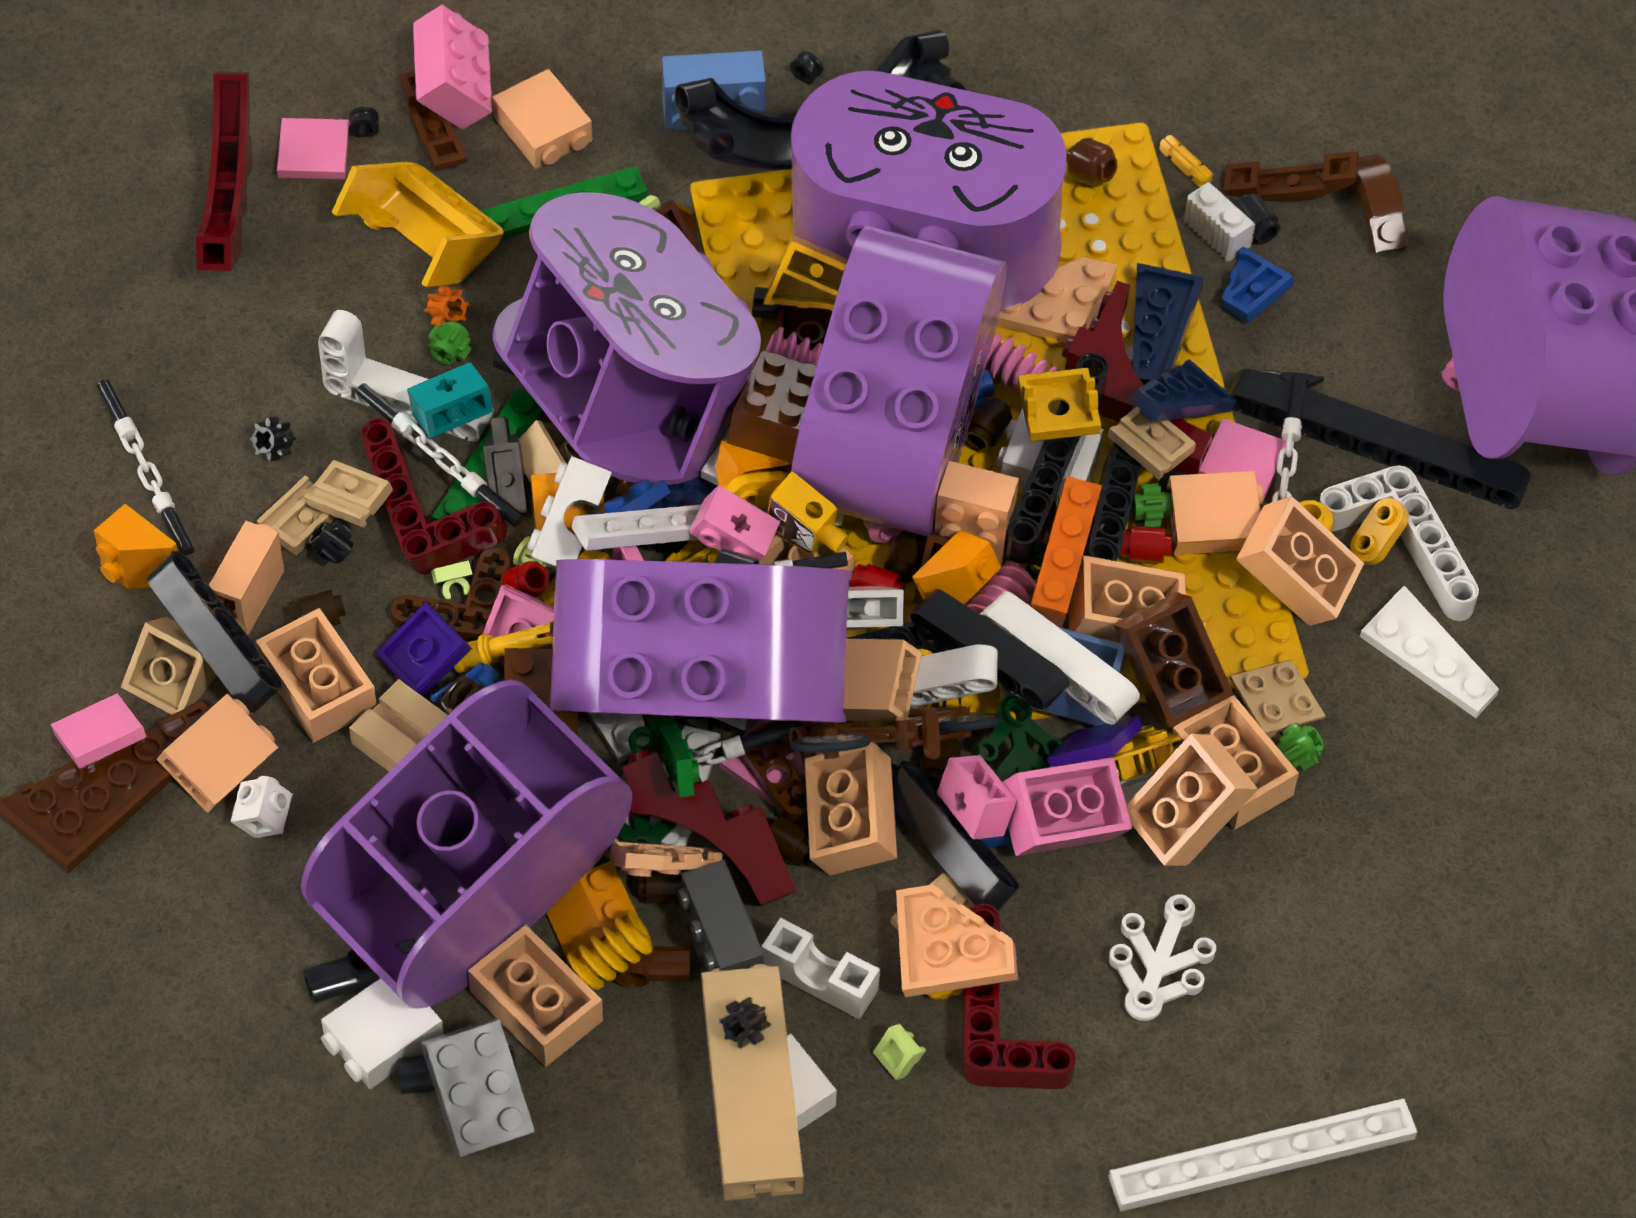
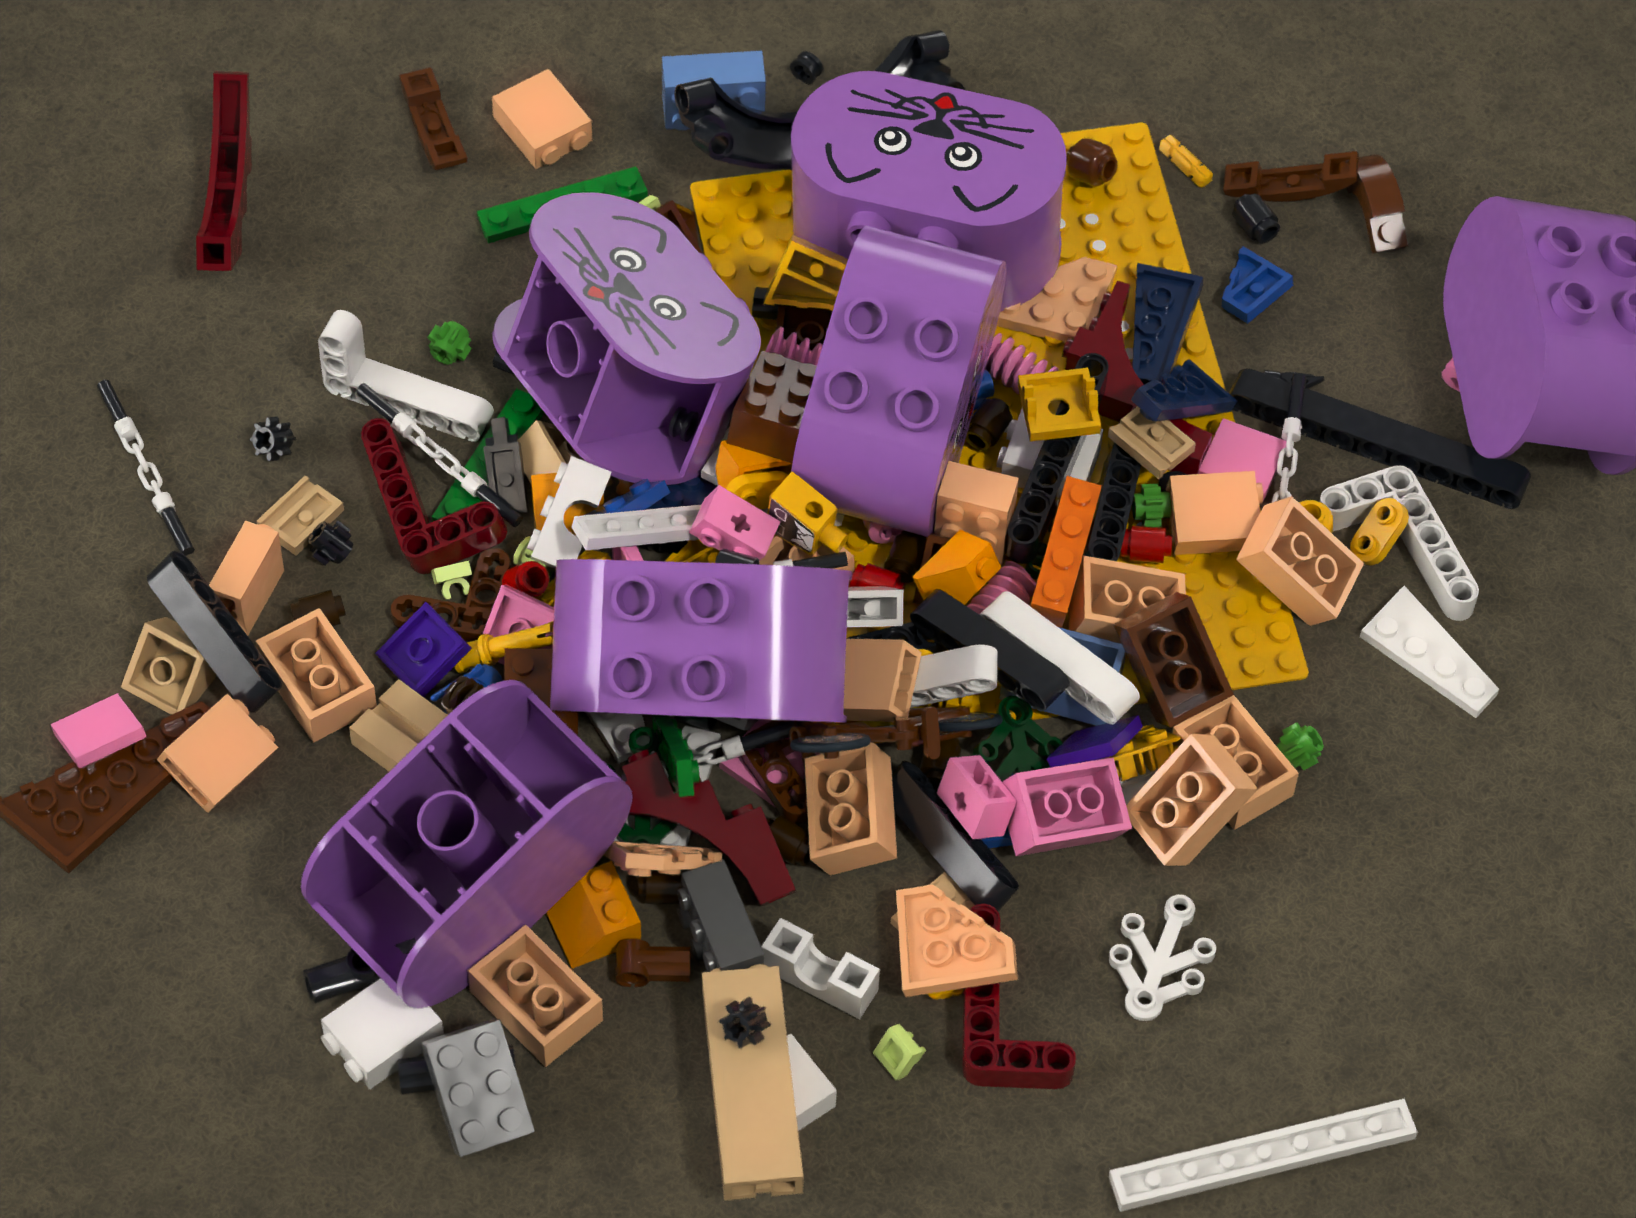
(130, 548): light orange slope -> none
(261, 807): white brick -> none
(313, 148): bright pink tile -> none
(348, 493): tan plate -> none
(364, 122): black bush -> none
(425, 213): yellow windscreen -> none
(446, 306): orange gear -> none
(450, 400): teal brick -> none
(452, 67): bright pink brick -> none
(612, 952): yellow piece -> none
(1218, 221): white brick -> none
(1276, 697): tan hinge -> none

